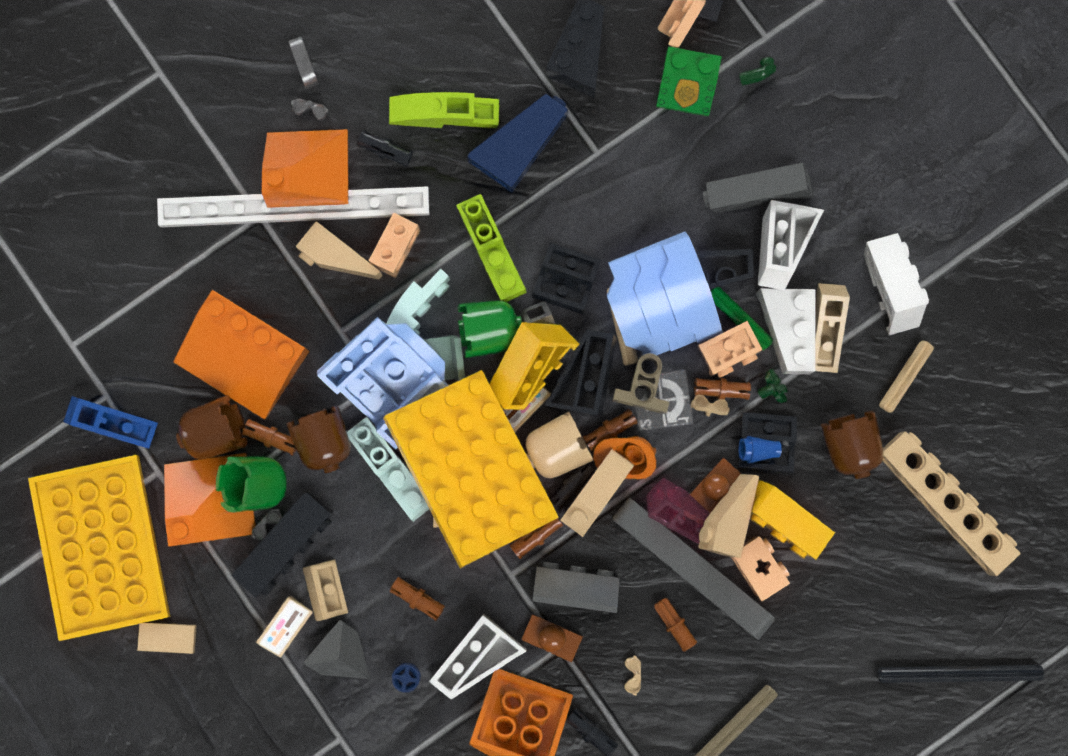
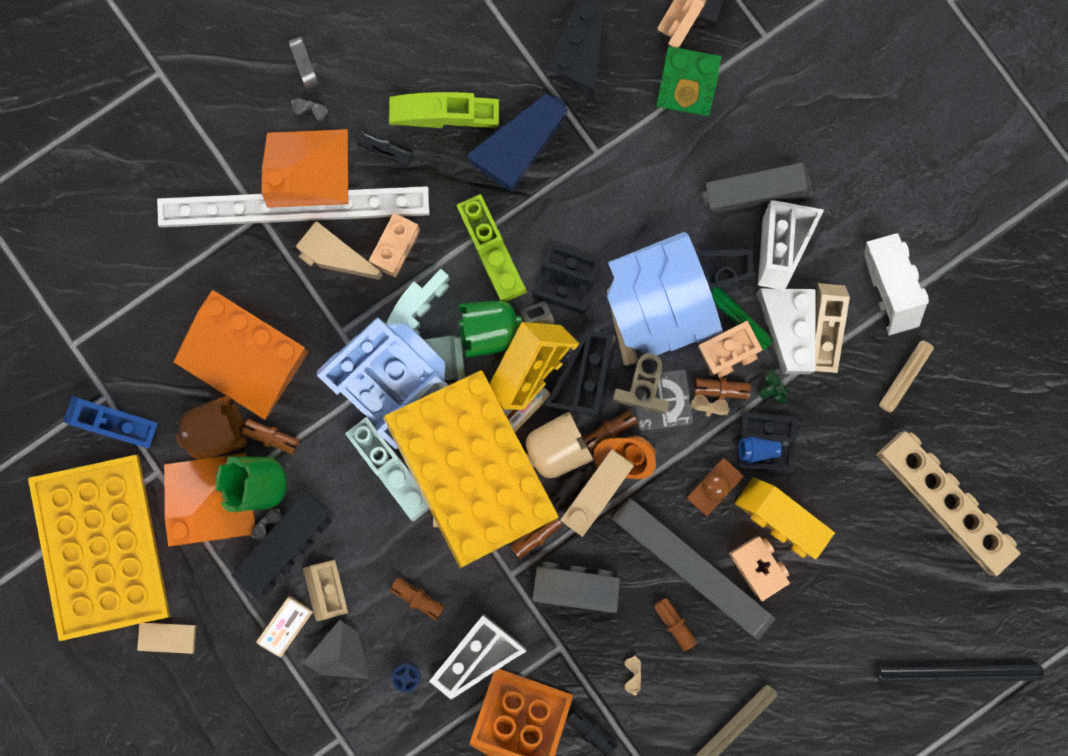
(321, 439): reddish brown cylinder -> none
(552, 638): dark orange tile -> none
(676, 509): clear pink slope -> none
(728, 522): tan slope -> none
(759, 74): dark green arm -> none
(854, 444): reddish brown cylinder -> none

